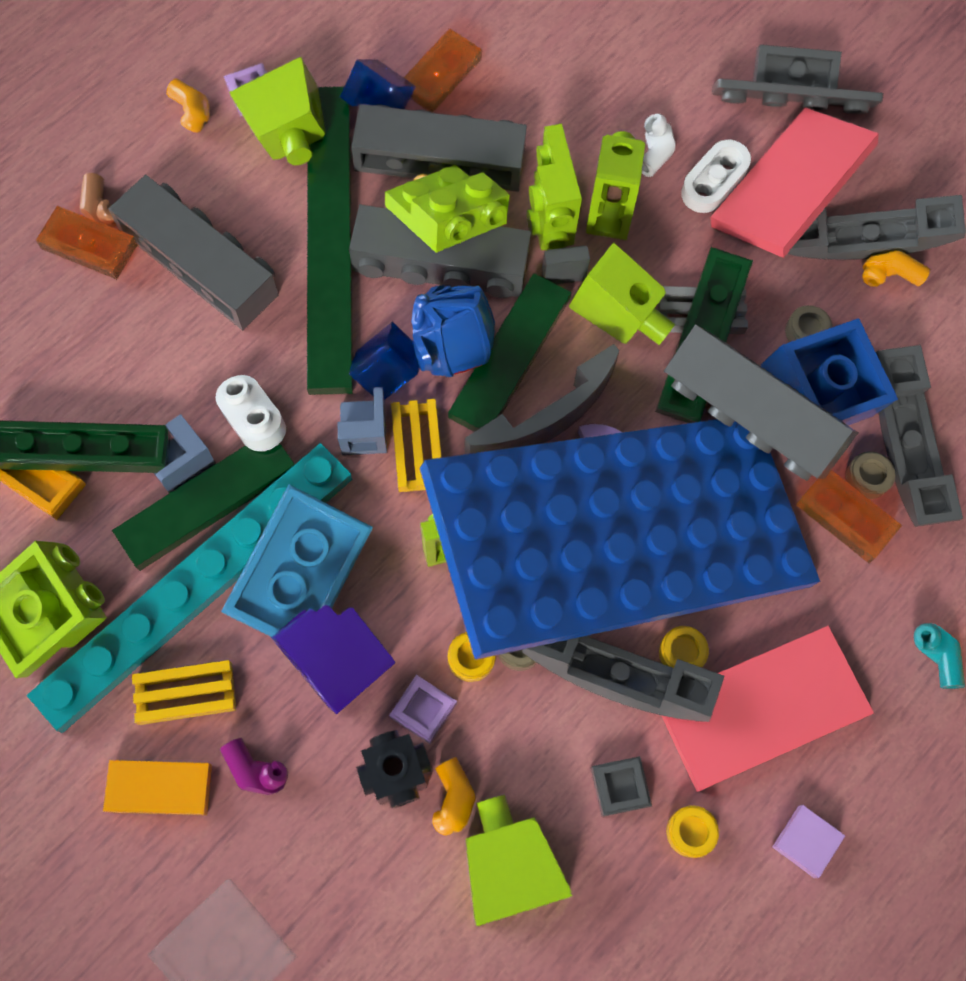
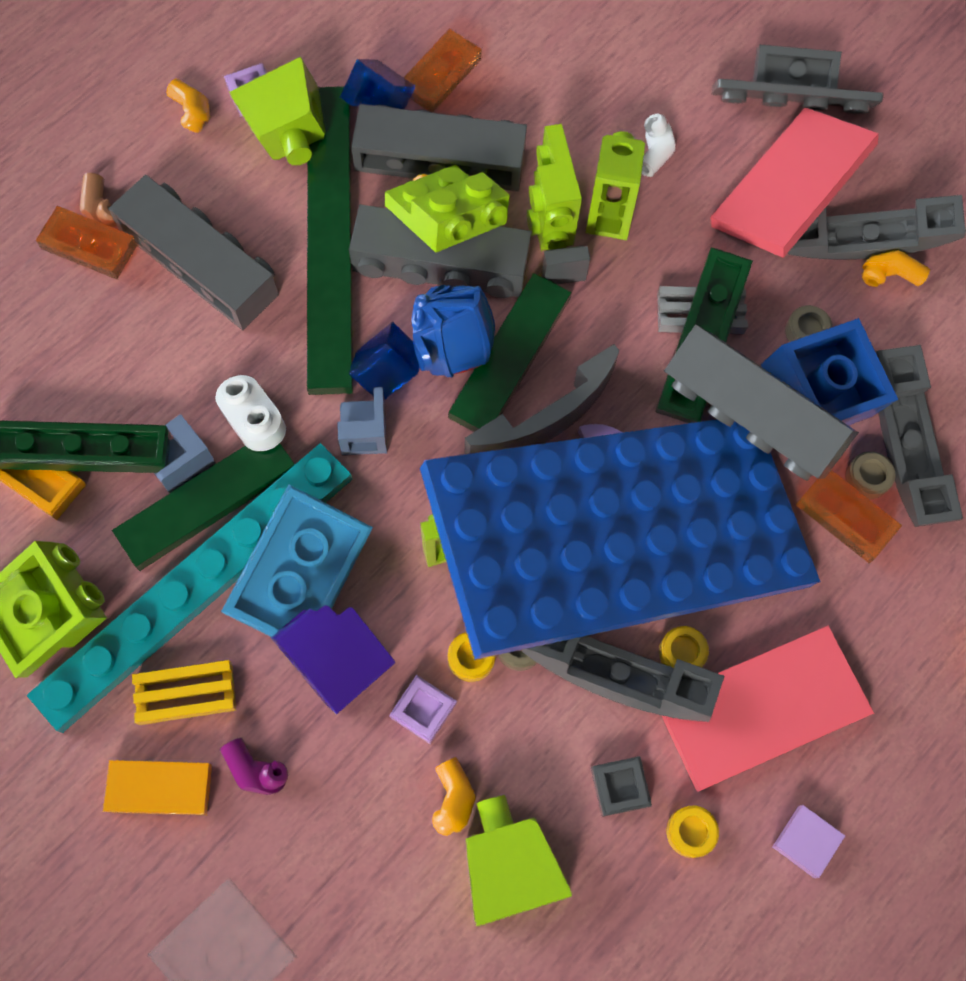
(400, 788): black brick -> none
(414, 410): yellow tile -> none
(622, 299): lime torso -> none
(713, 178): white plate -> none
(944, 651): teal arm -> none

